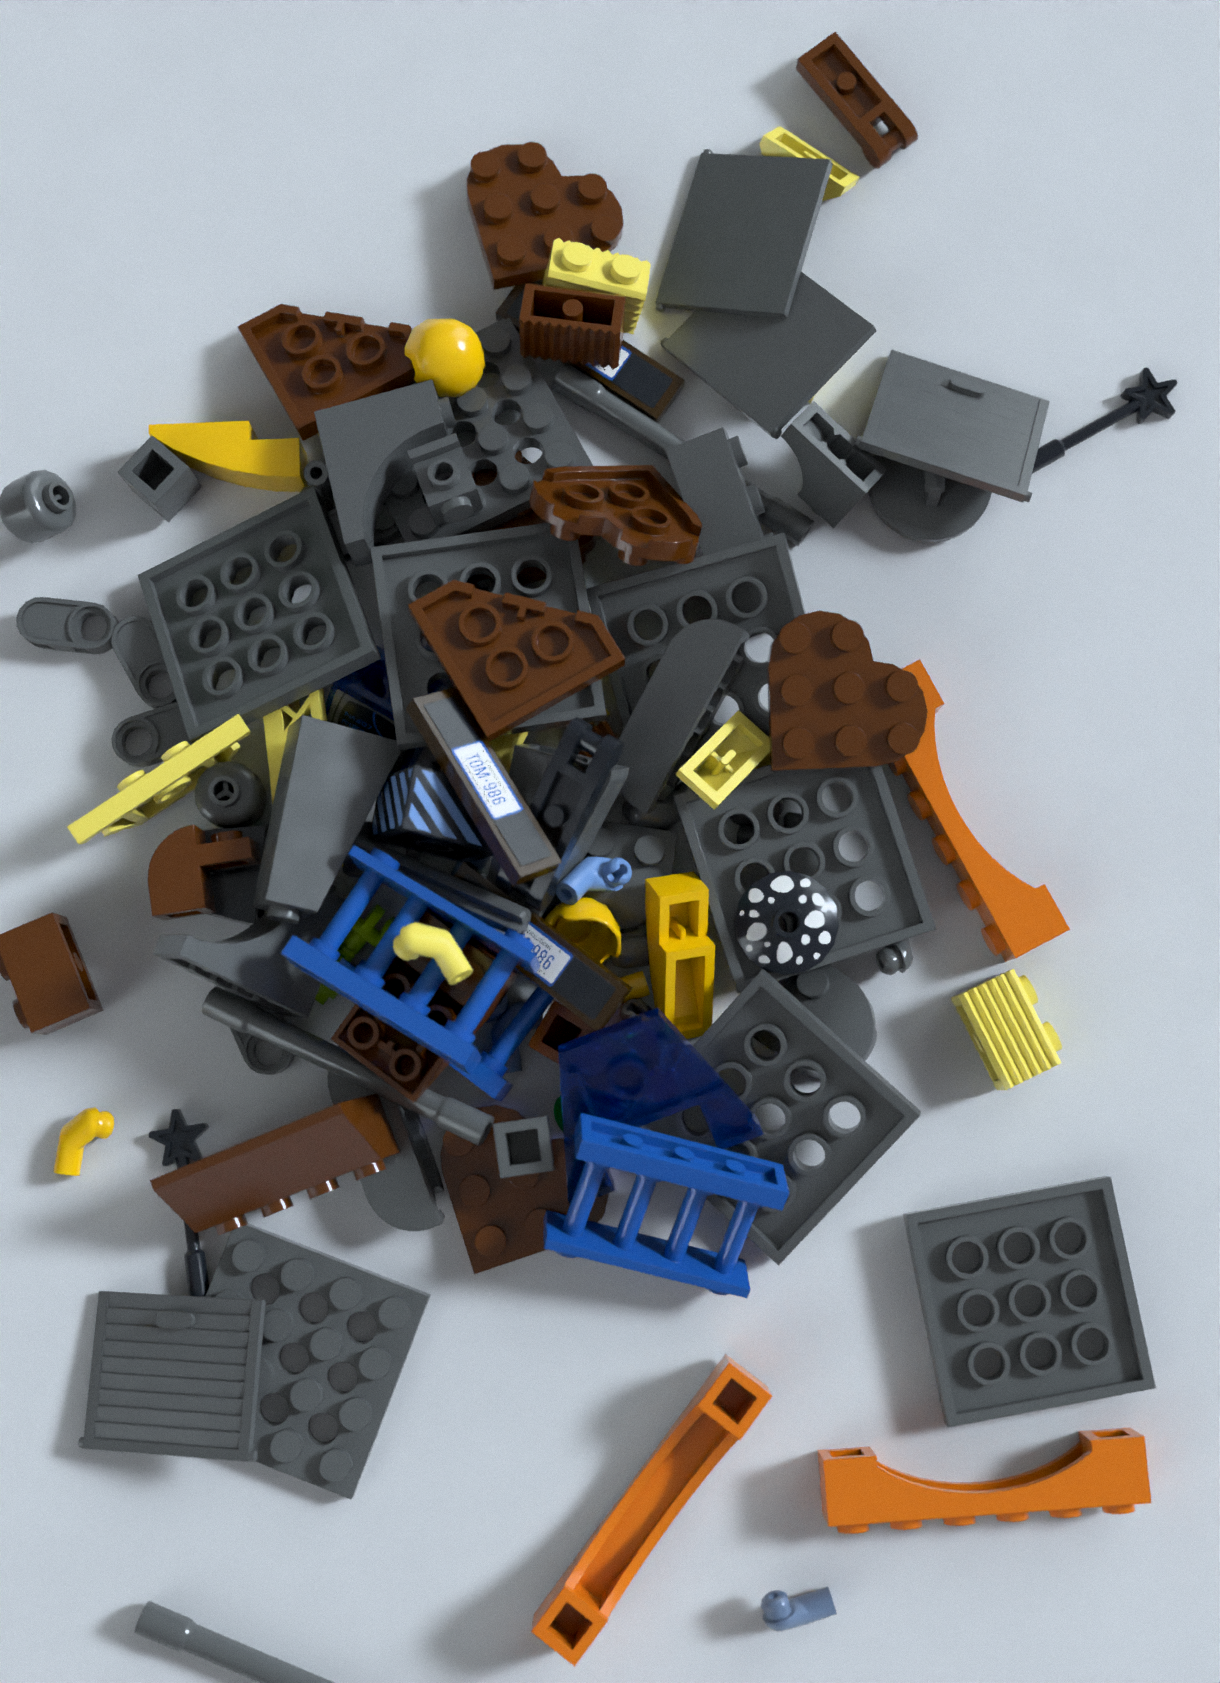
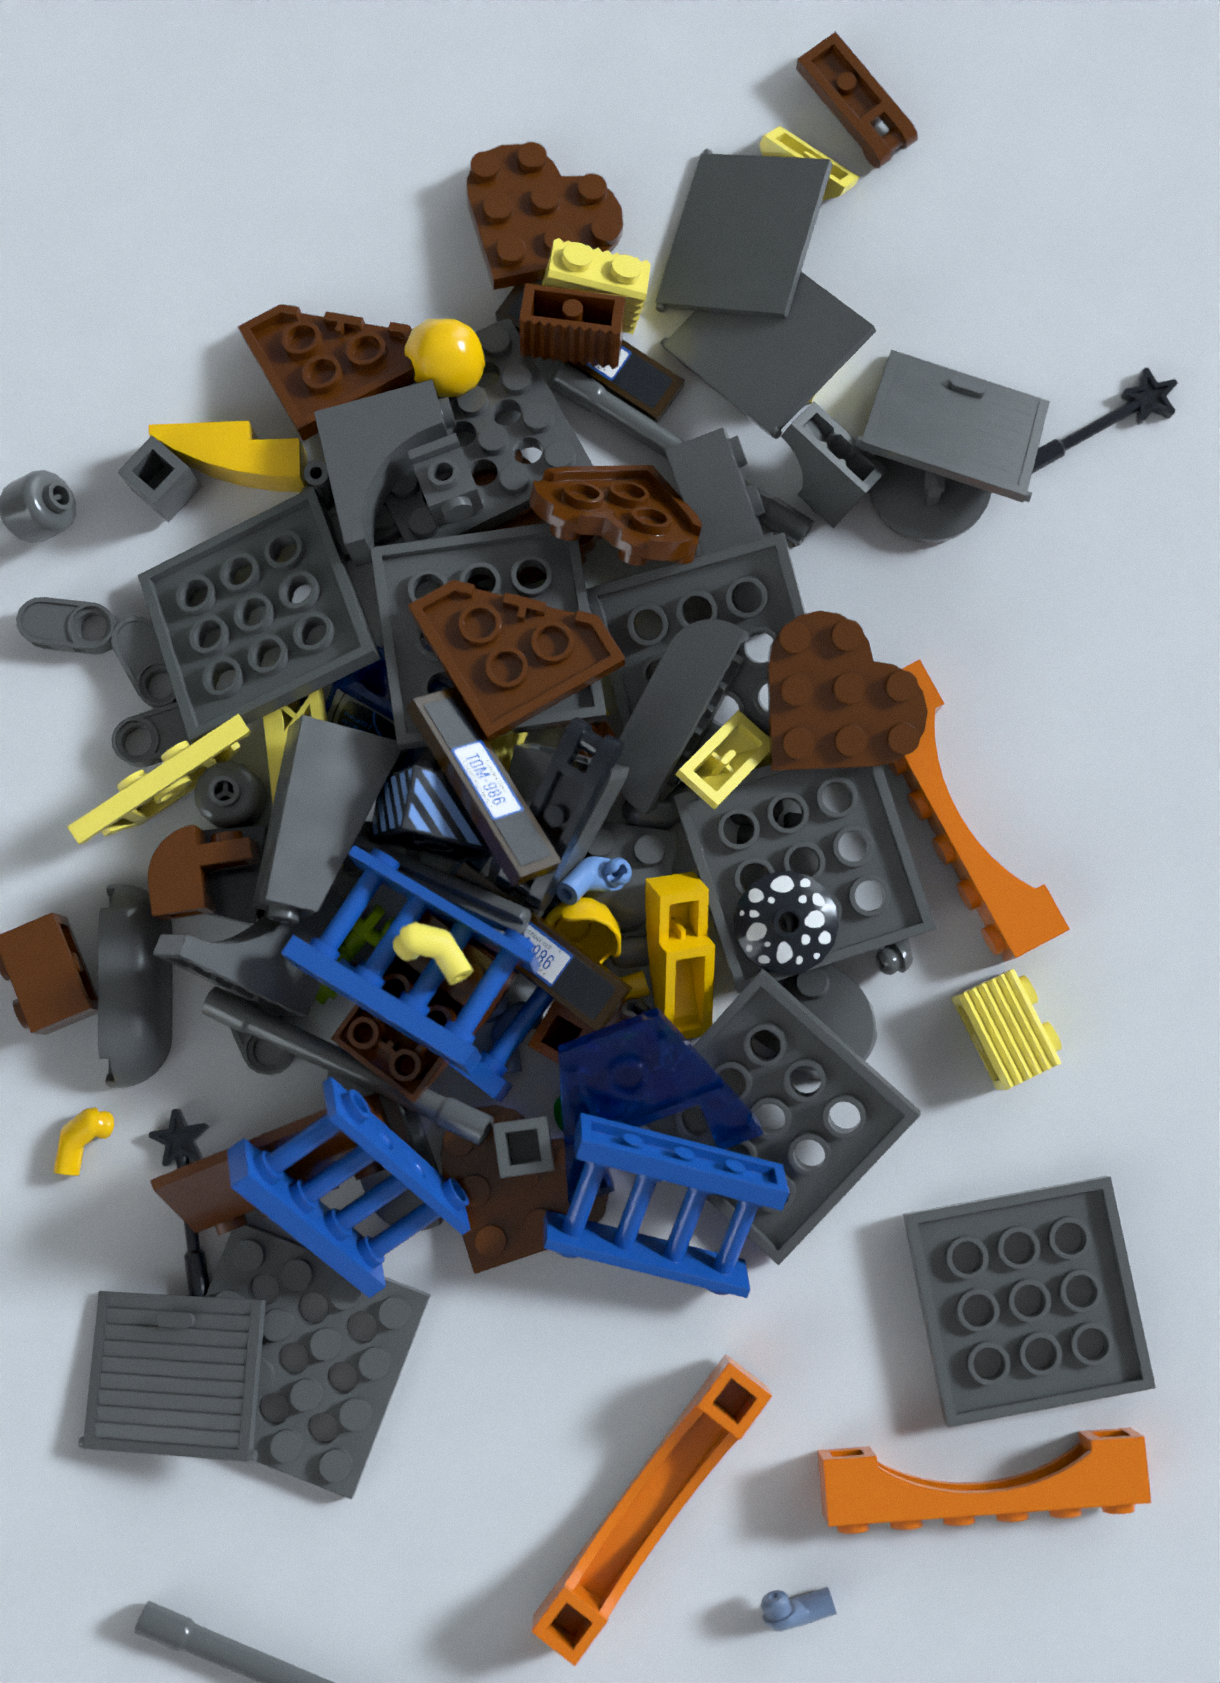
(132, 988): none -> dark grey brick
(329, 1231): none -> blue fence

